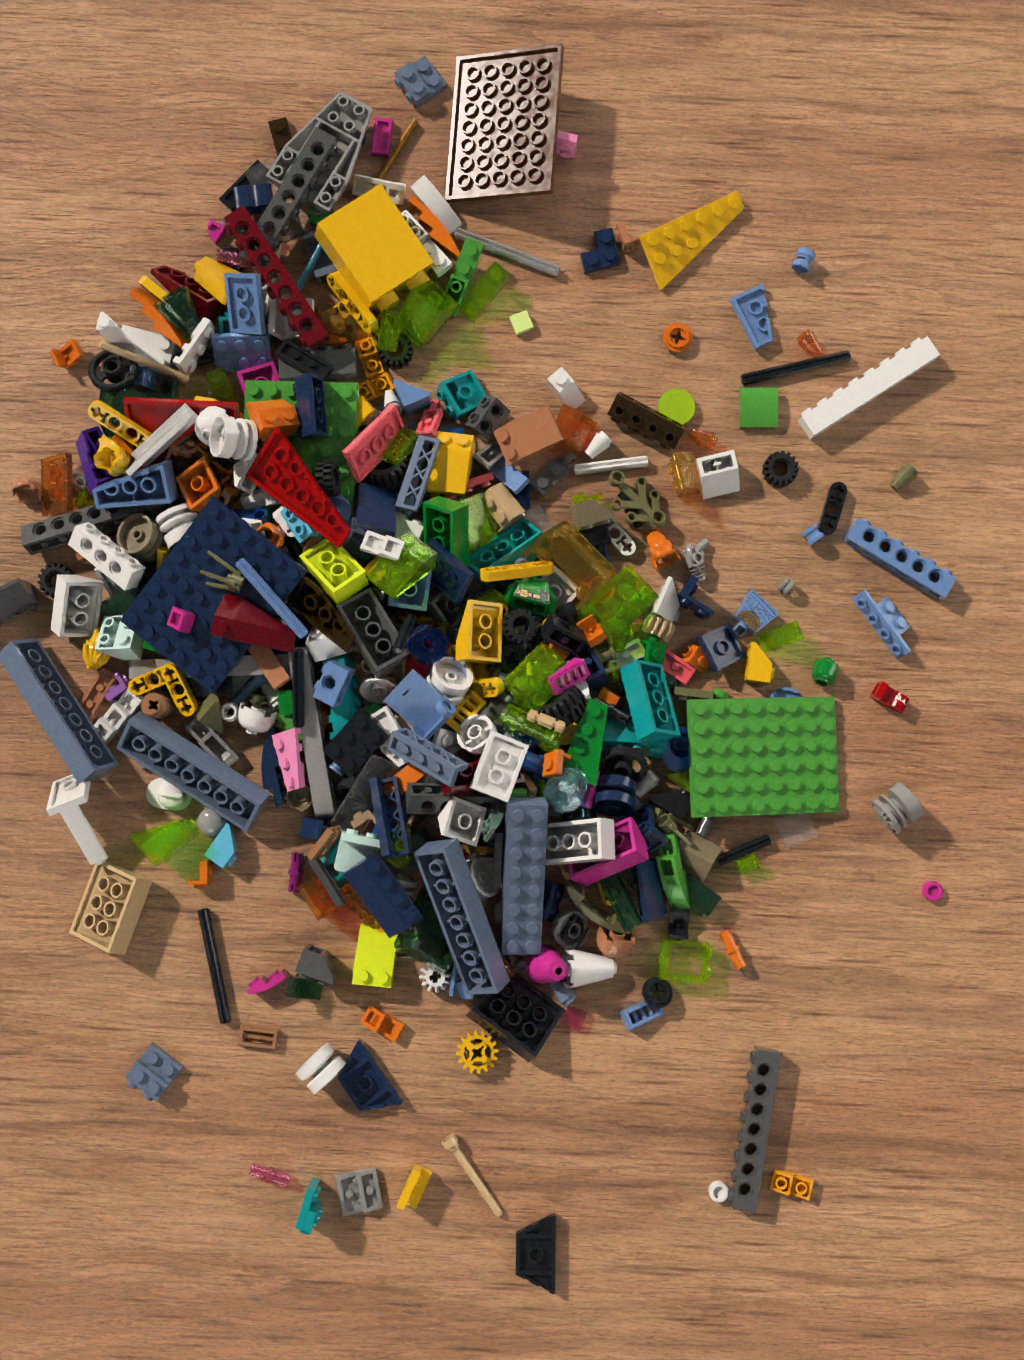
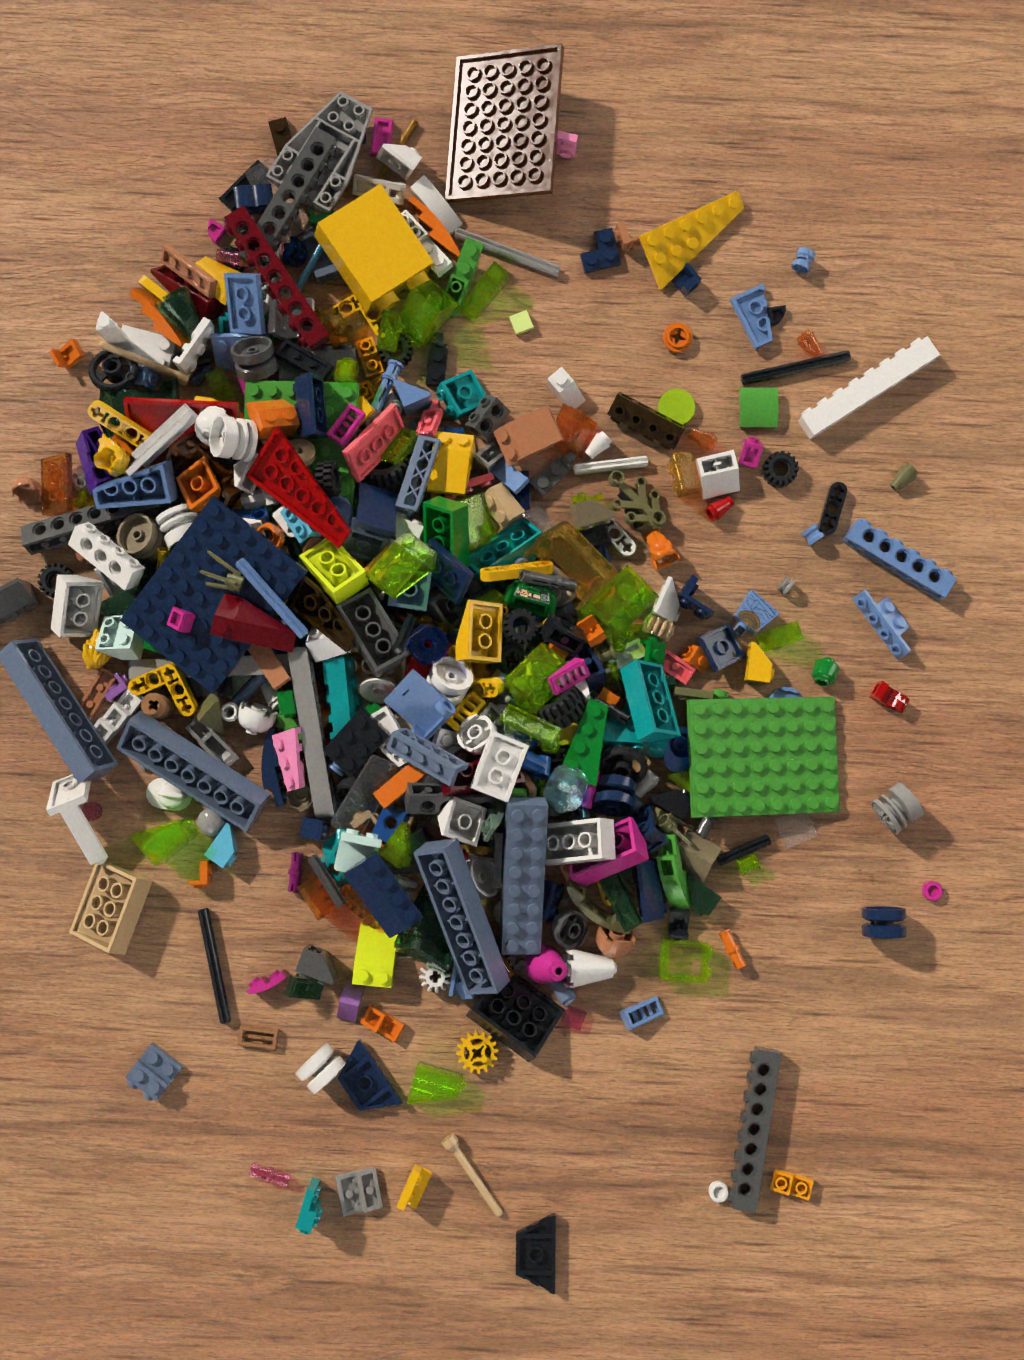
(92, 811): none -> clear pink tile
(189, 271): none -> nougat tile
(199, 377): none -> dark blue pin
(254, 358): none -> dark grey wheel
(257, 699): olive plate -> none
(294, 252): none -> hair
(298, 687): black axle -> none
(304, 449): none -> tan piece
(325, 842): medium nougat tile -> none
(336, 428): none -> dark pink slope
(341, 674): medium blue brick -> none
(346, 370): none -> clear neon green slope
(350, 1001): none -> medium lavender slope
(352, 302): yellow beam -> none
(382, 546): white slope -> none
(382, 817): dark blue fence -> none
(387, 383): none -> medium blue pin
(399, 159): none -> white slope
(419, 81): sand blue plate -> none
(434, 1084): none -> clear neon green slope
(437, 361): none -> black hinge
(546, 721): tan axle -> none
(554, 582): none -> dark grey pin
(554, 762): orange bracket -> none
(662, 986): black gear -> none
(686, 280): none -> dark blue panel
(693, 558): light grey piece -> none
(719, 508): none -> red cone
(750, 452): none -> dark pink bracket
(776, 314): none -> black tile
(883, 924): none -> dark blue wheel

